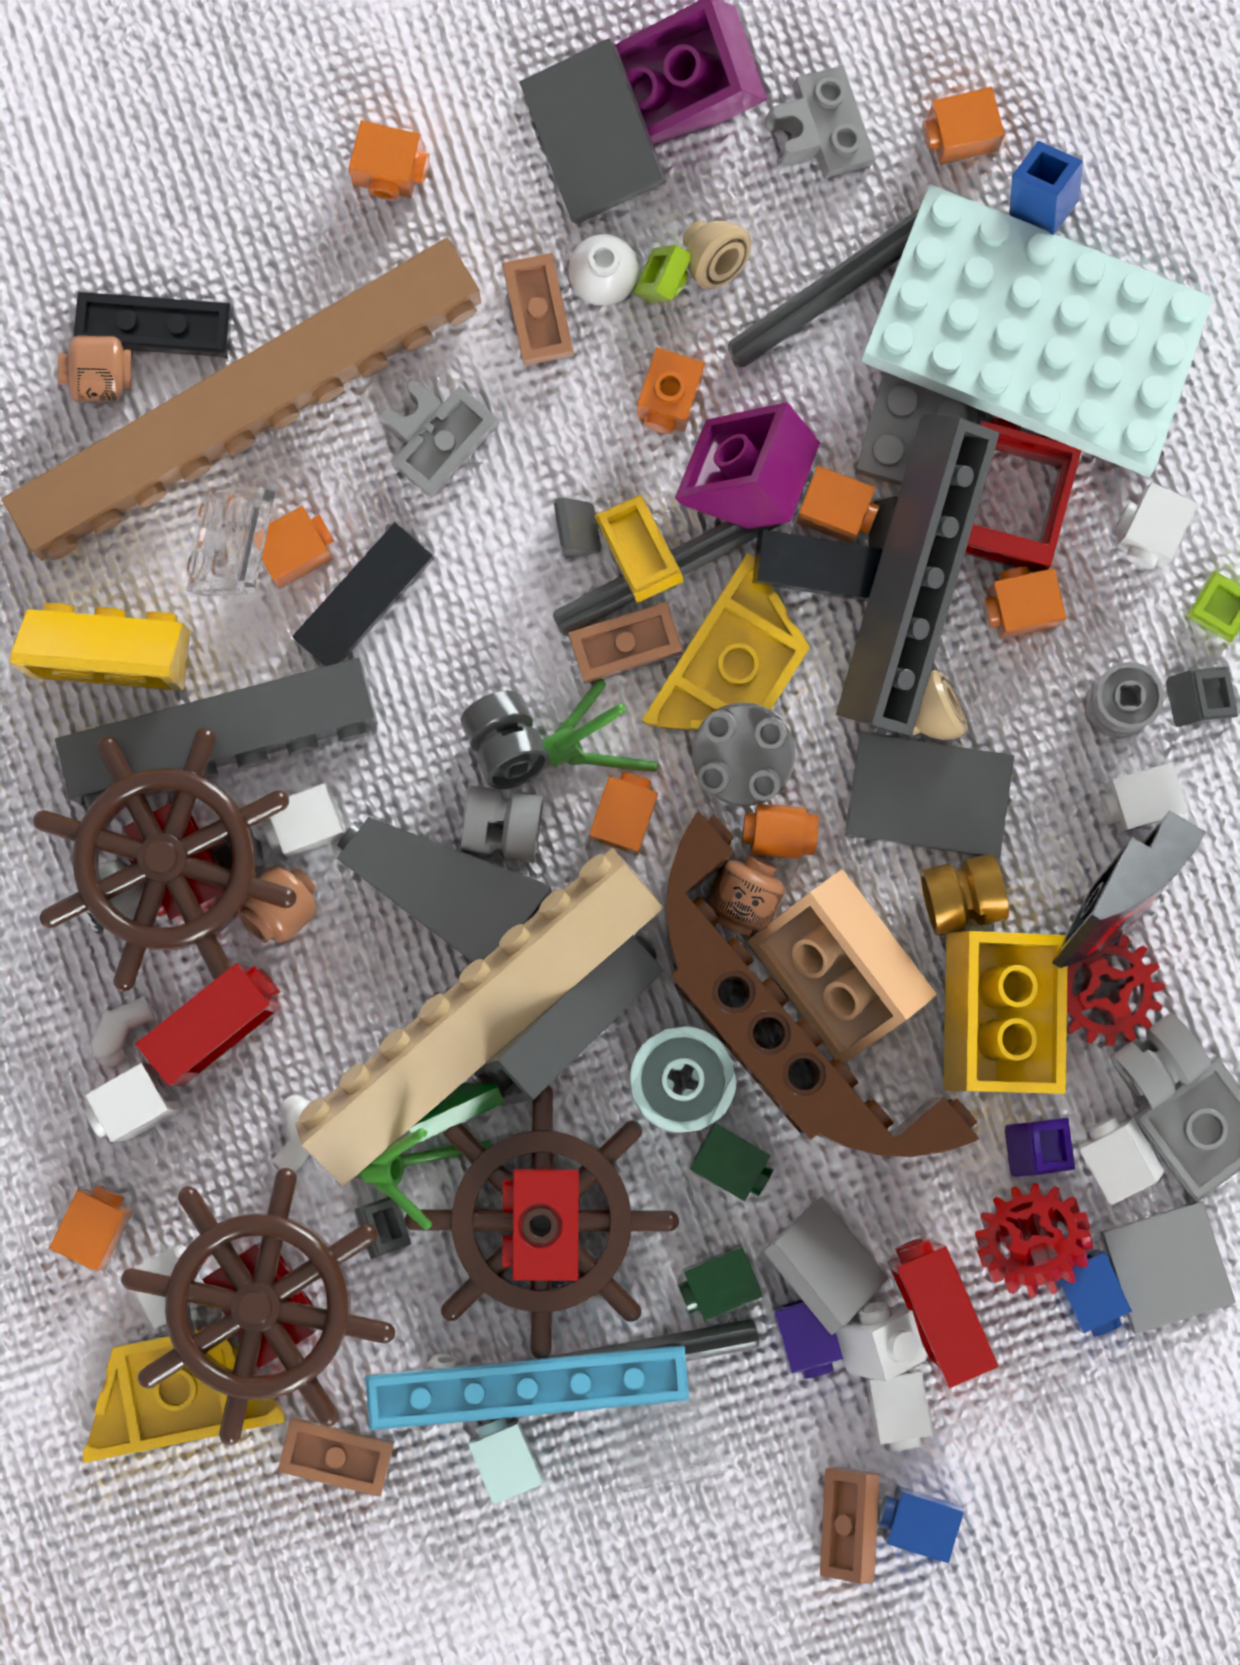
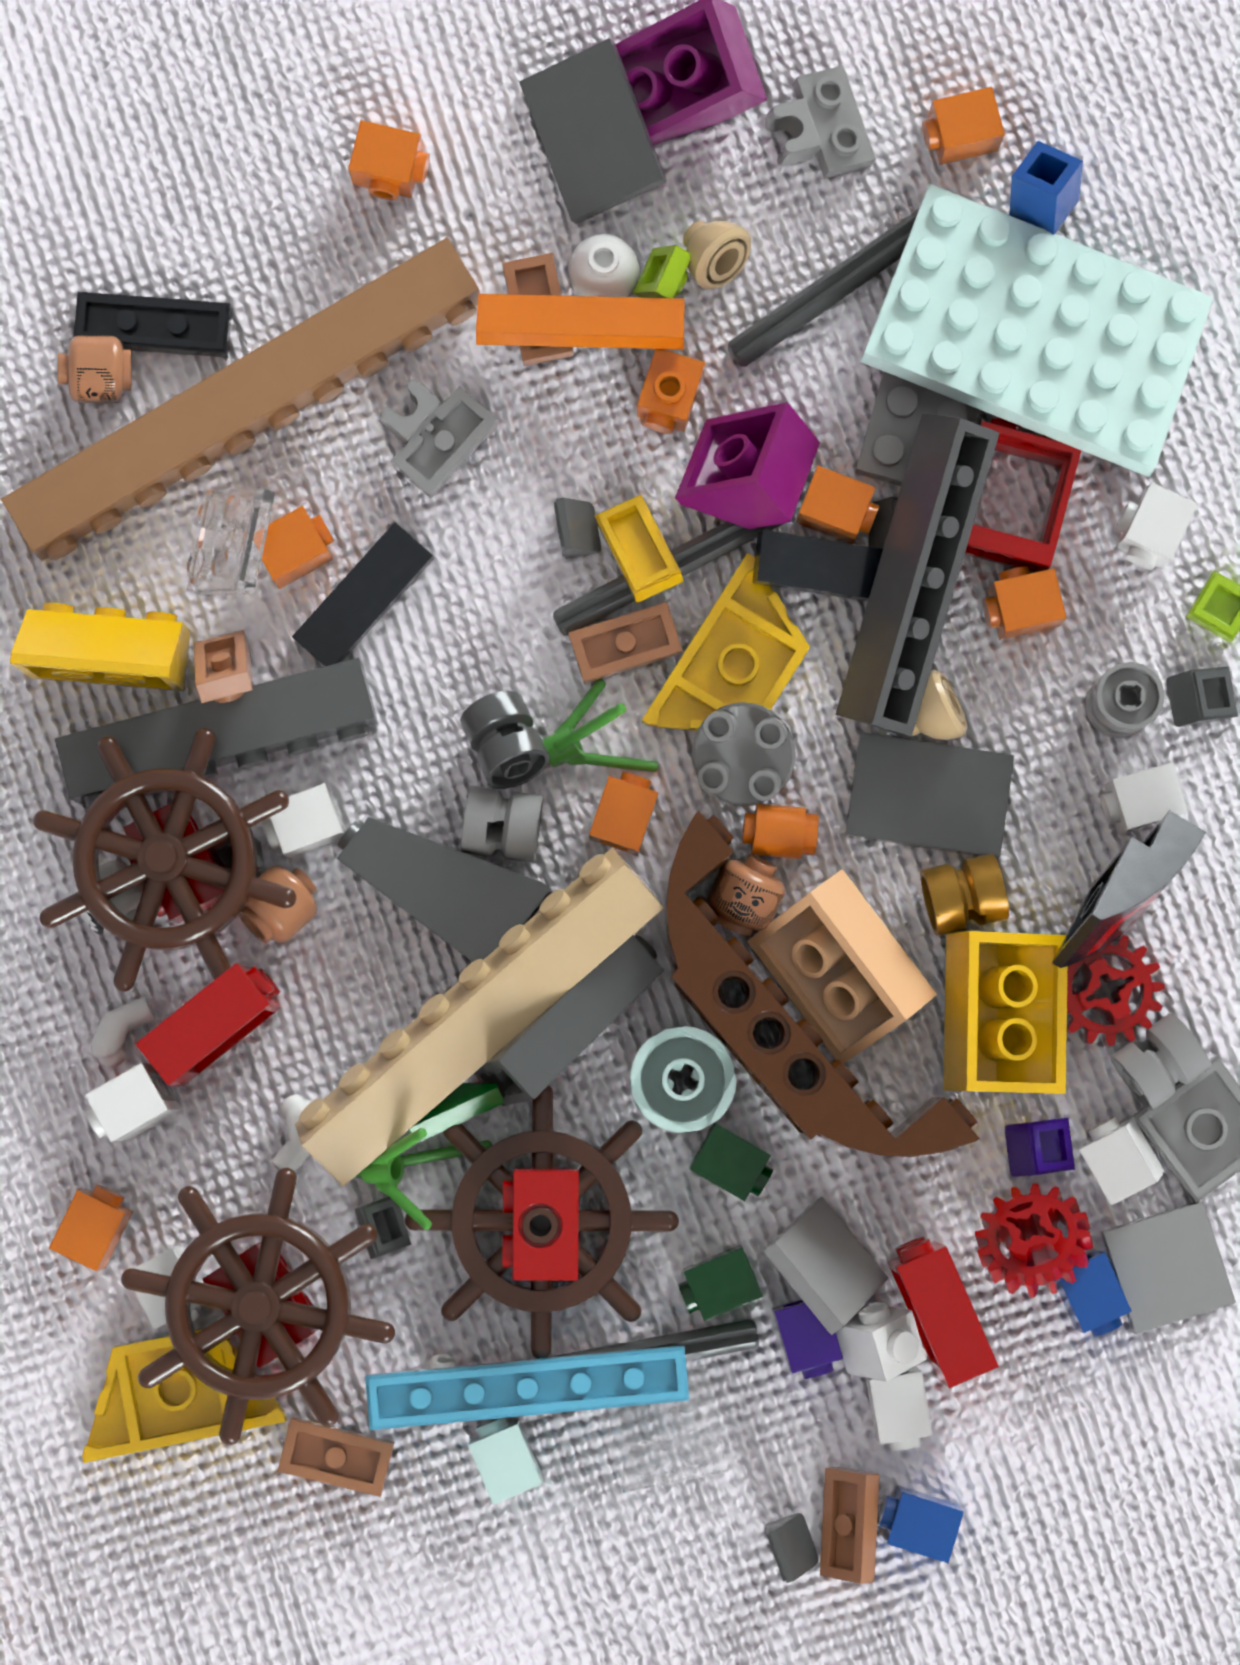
(223, 667): none -> nougat plate
(580, 321): none -> orange tile
(792, 1546): none -> dark grey slope

